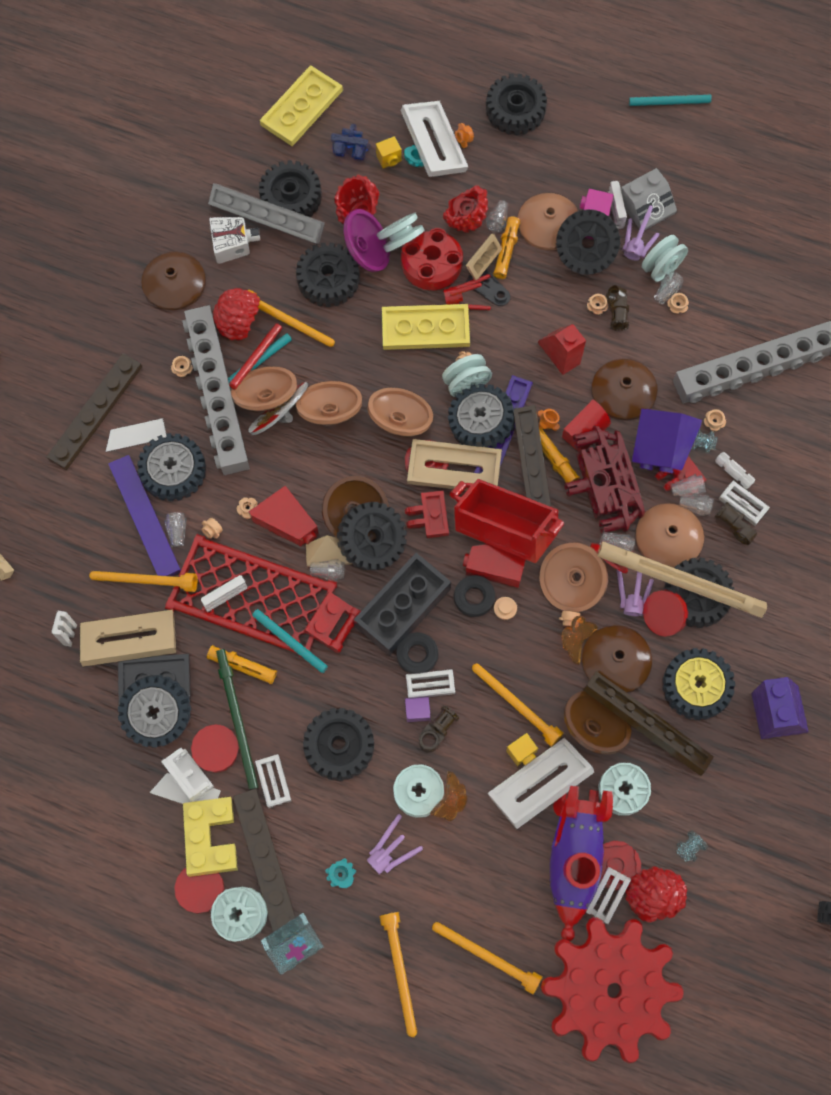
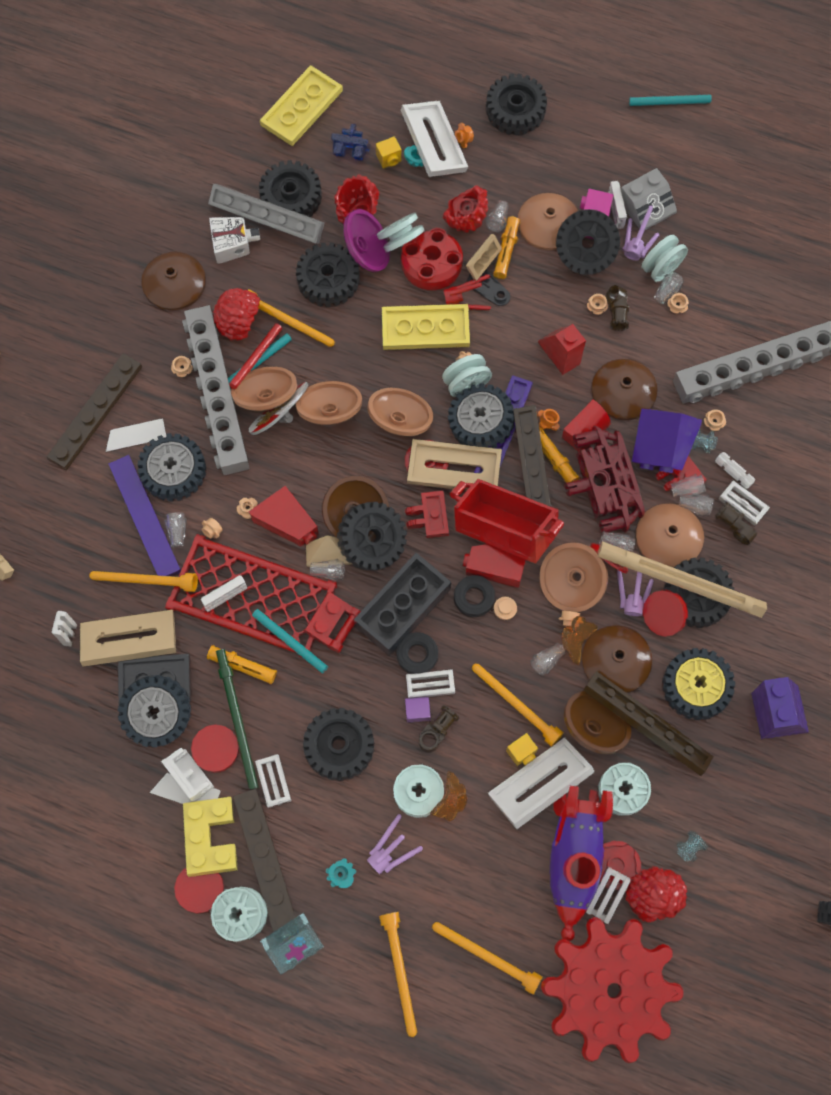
(547, 659): none -> clear cone

